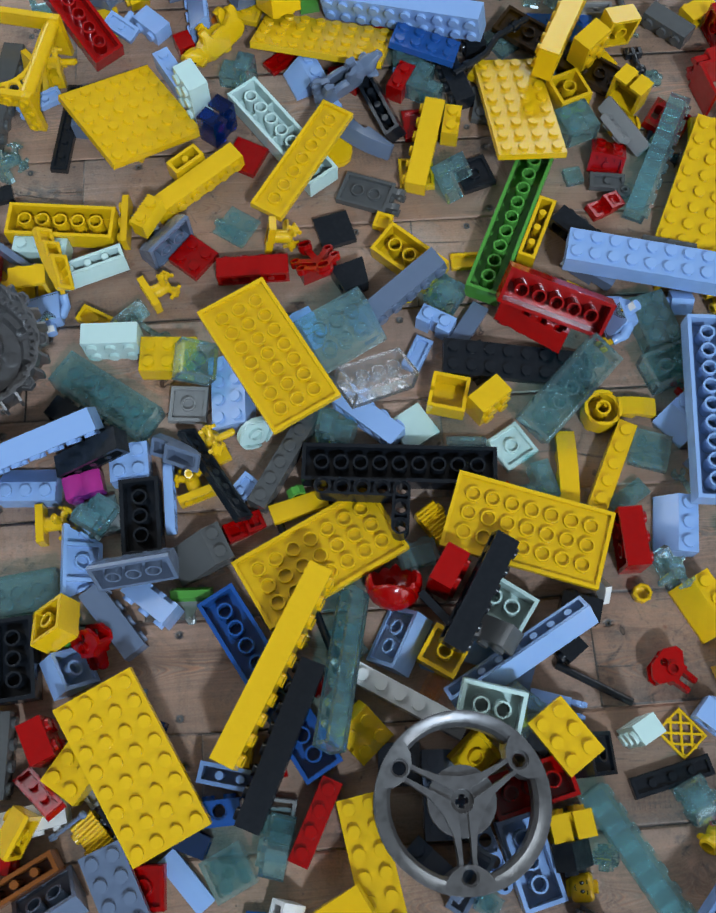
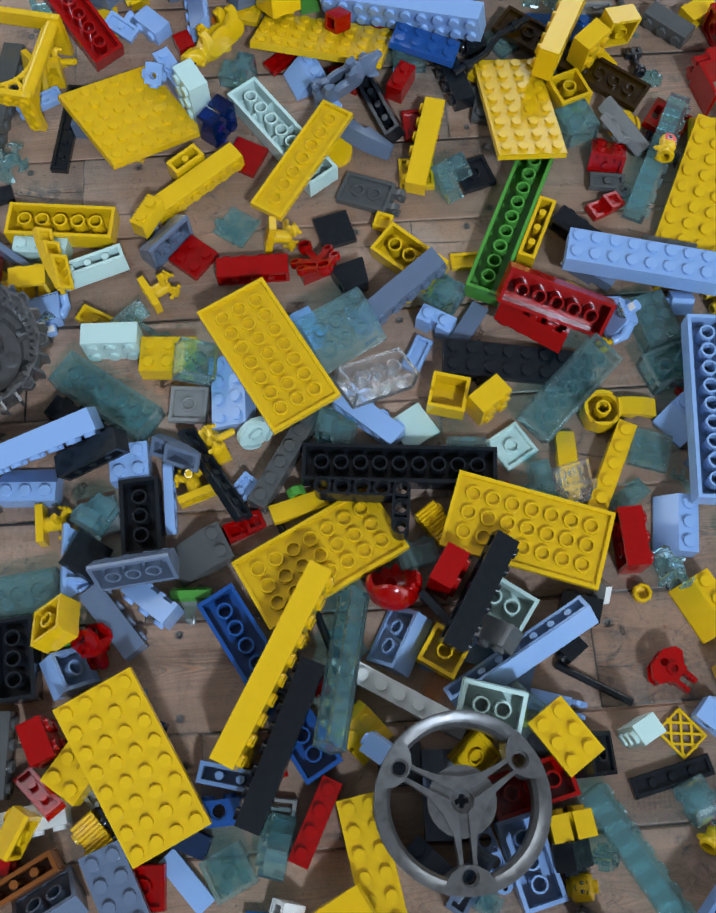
(82, 552): none -> black tile
(82, 815): sand blue hinge -> none
(83, 486): dark pink brick -> none
(126, 211): yellow tile -> none
(158, 69): none -> light blue brick
(337, 20): none -> red brick
(375, 746): none -> light blue brick
(422, 83): clear light blue brick -> none
(450, 125): yellow brick -> none
(572, 176): clear light blue tile -> none
(574, 480): none -> clear slope
(629, 89): yellow piece -> none
(666, 148): none -> yellow animal

